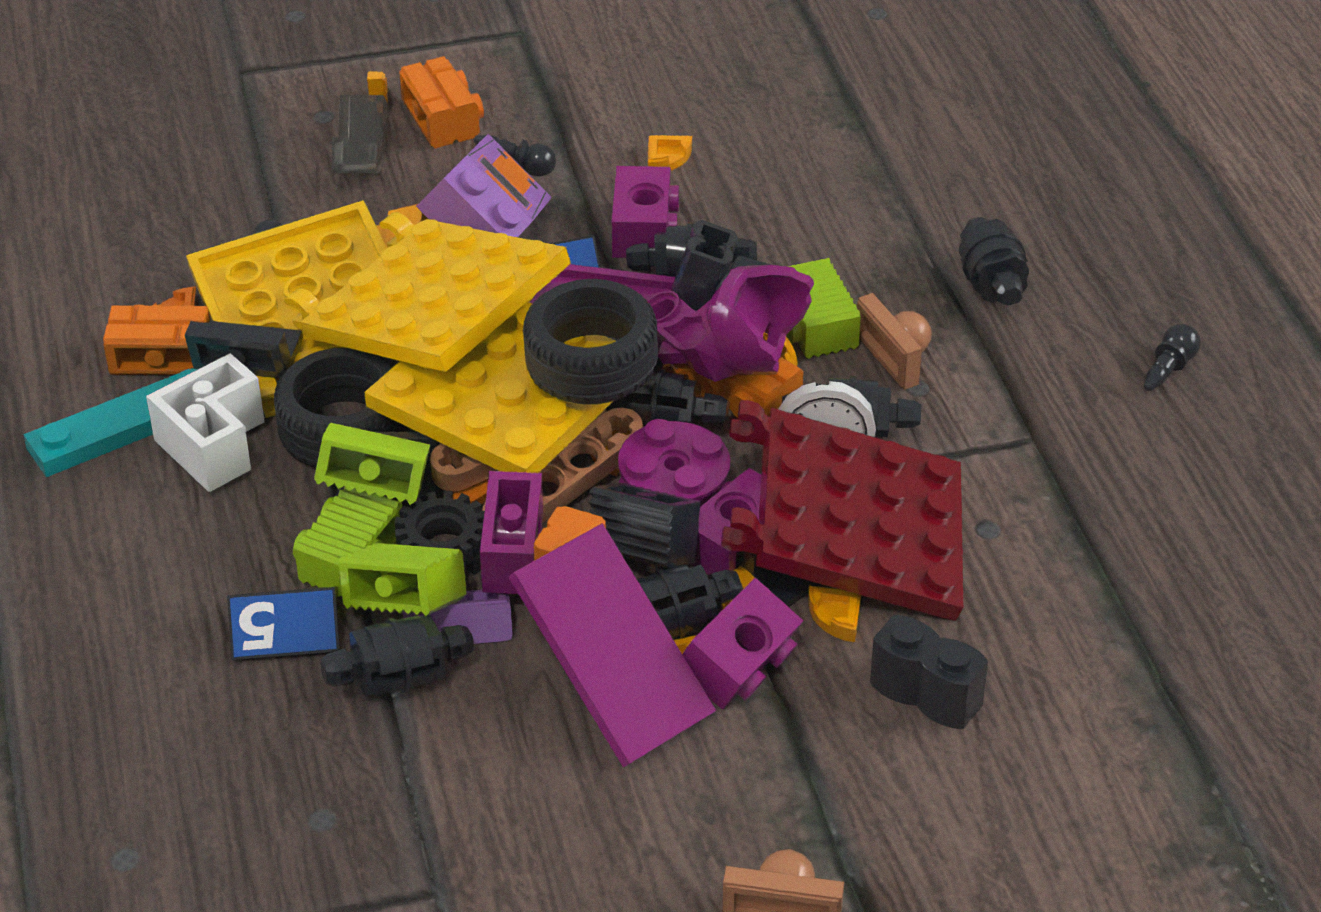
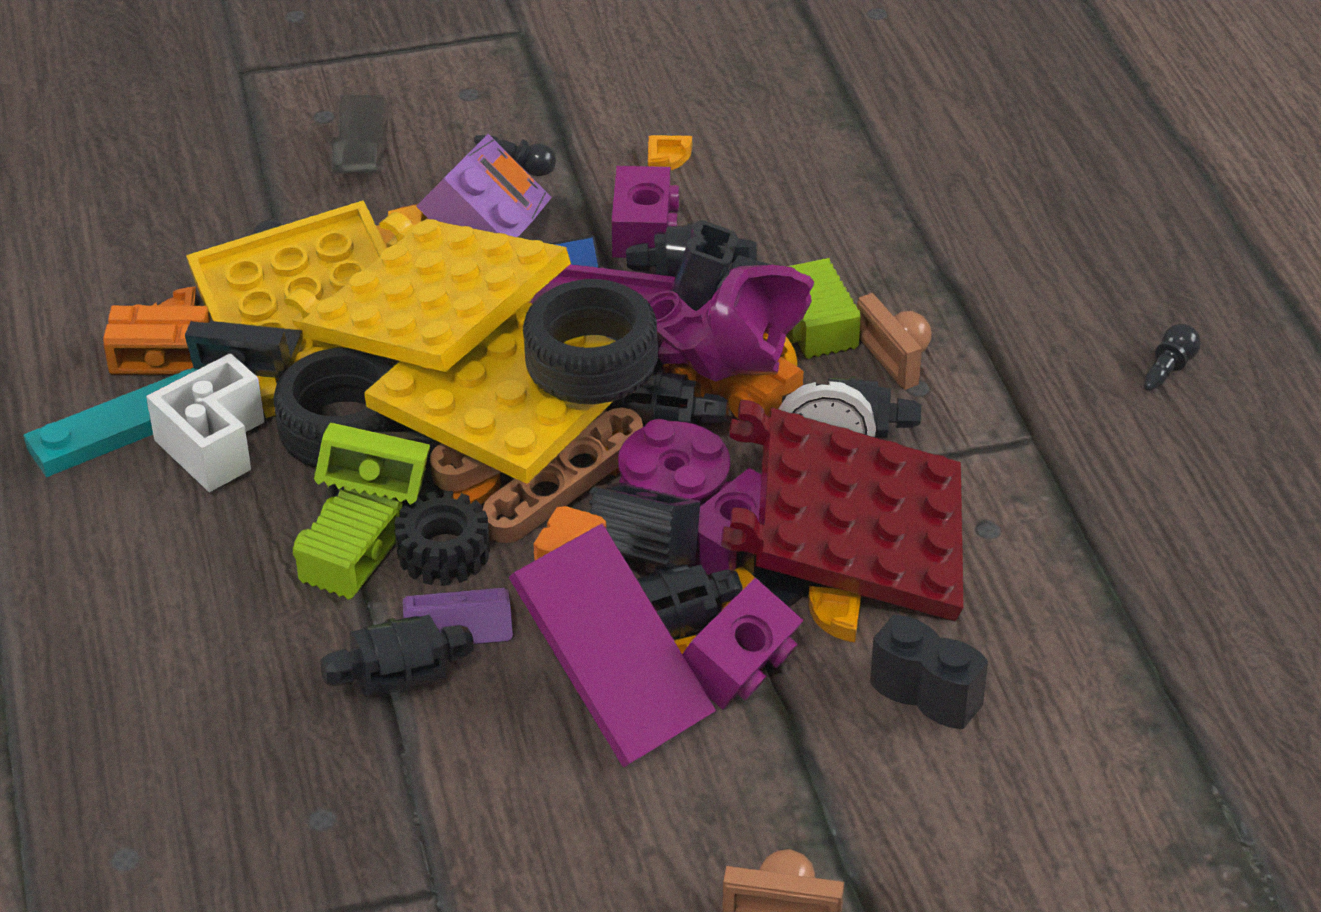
(283, 622): blue panel -> none
(377, 84): light orange tile -> none
(402, 578): lime brick -> none
(441, 101): orange brick -> none
(509, 527): magenta brick -> none
(994, 260): black piece -> none

